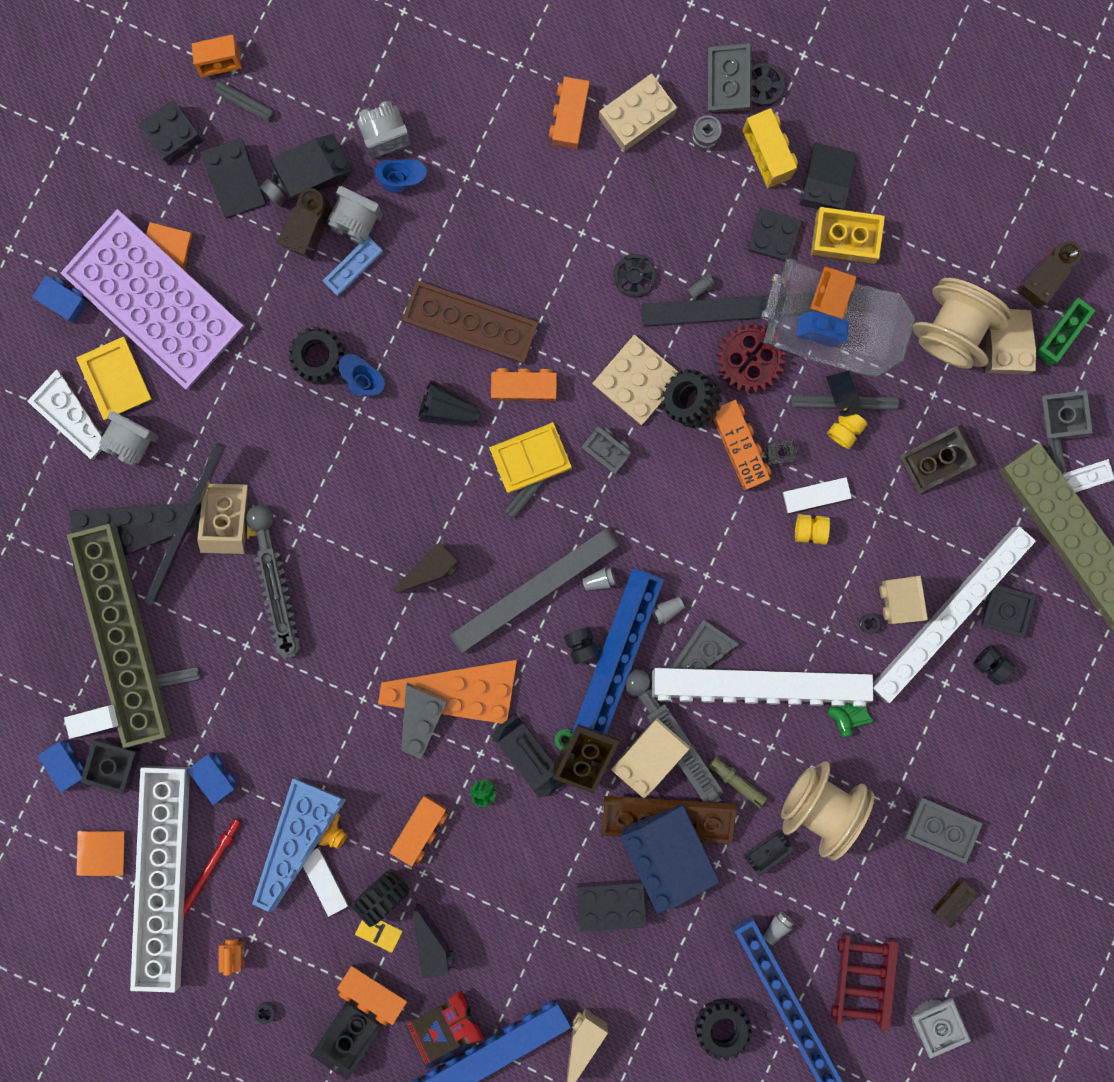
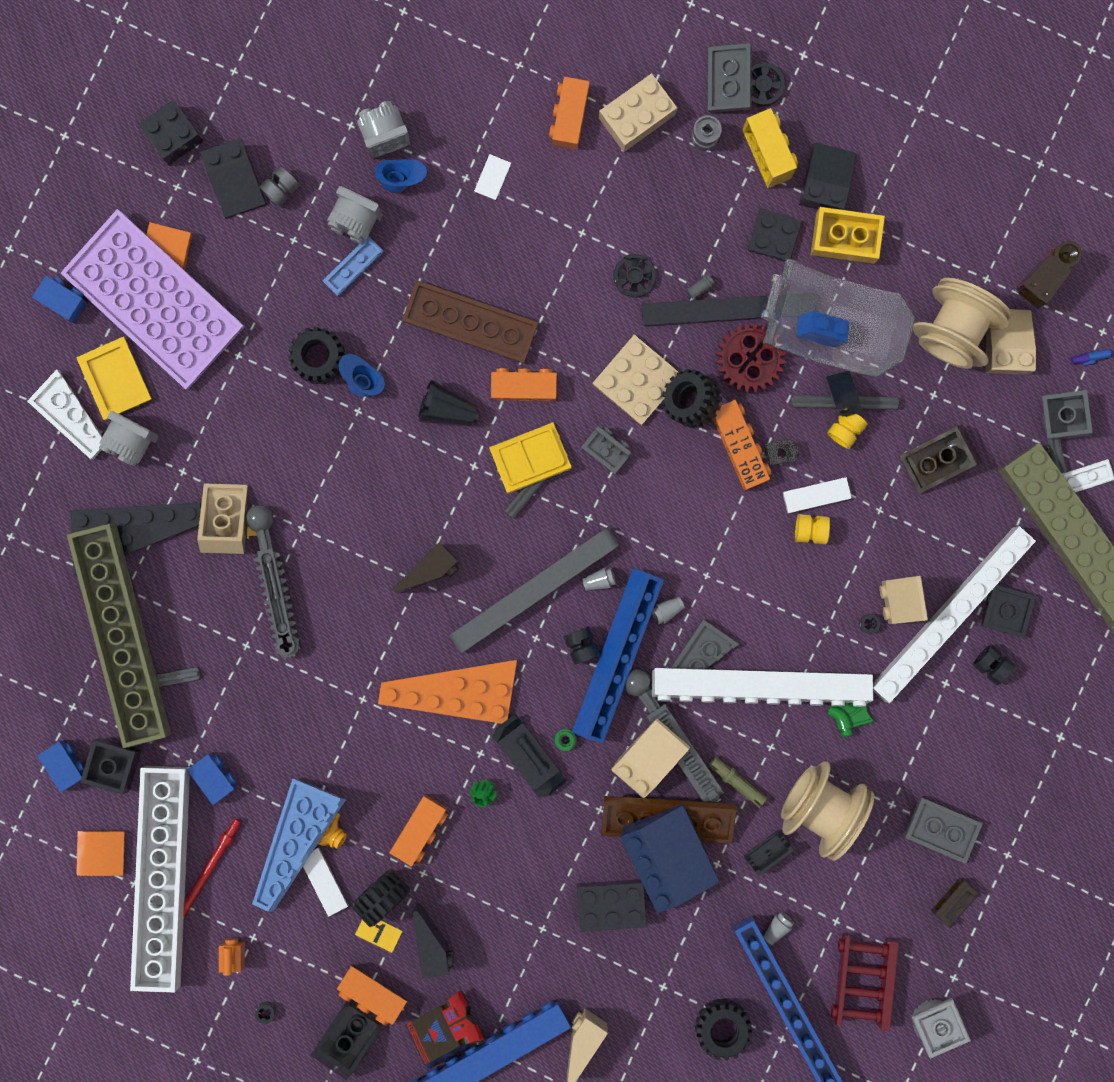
(91, 721): white tile -> none
(185, 523): black tile -> none
(216, 55): orange brick -> none
(244, 101): dark grey axle -> none
(306, 223): dark brown piece -> none
(312, 165): black slope -> none
(420, 719): dark grey wing -> none
(492, 177): none -> white sticker
(585, 758): dark brown slope -> none
(833, 292): orange brick -> none
(1064, 331): green brick -> none
(1090, 358): none -> piece

